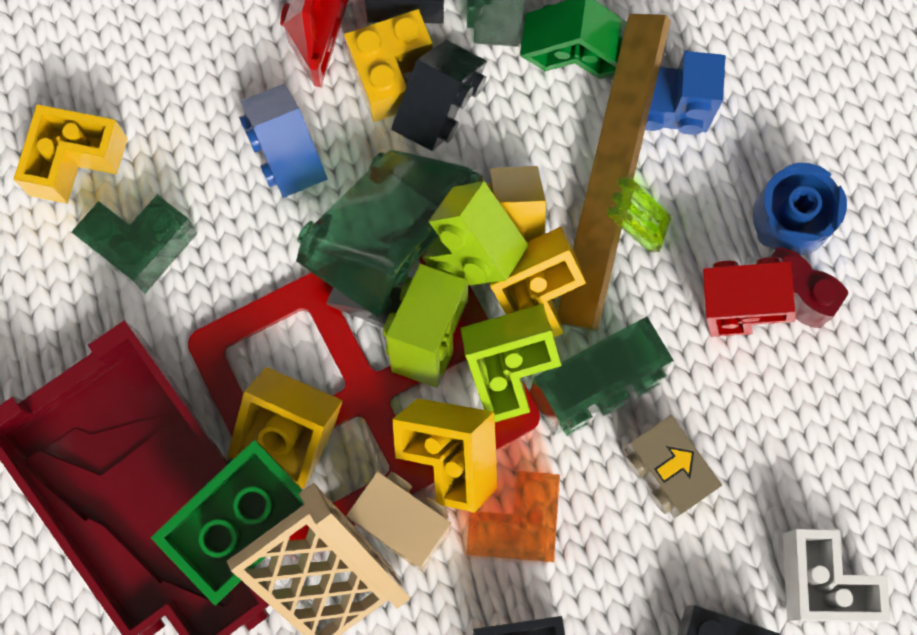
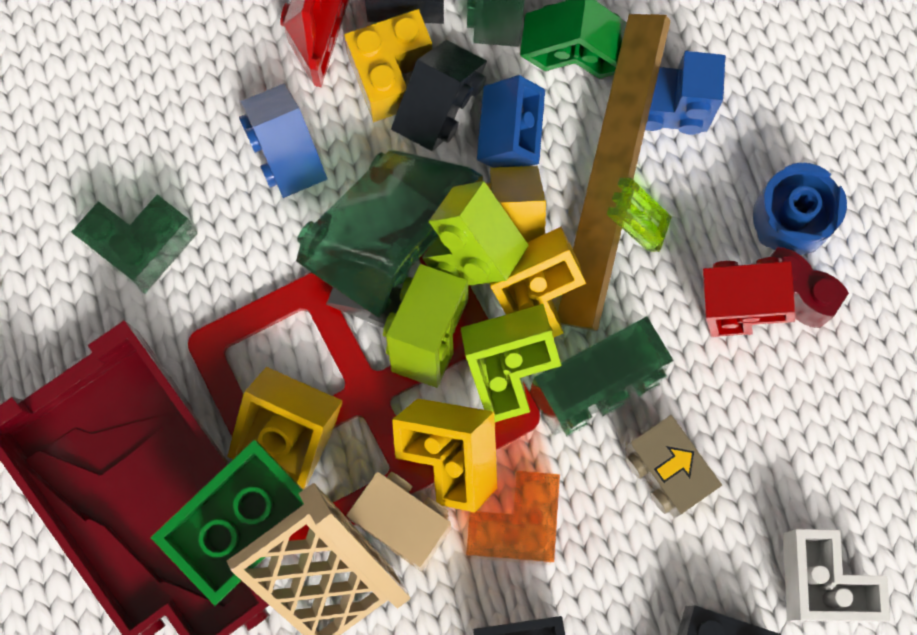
(60, 144): yellow brick -> none
(511, 123): none -> blue brick

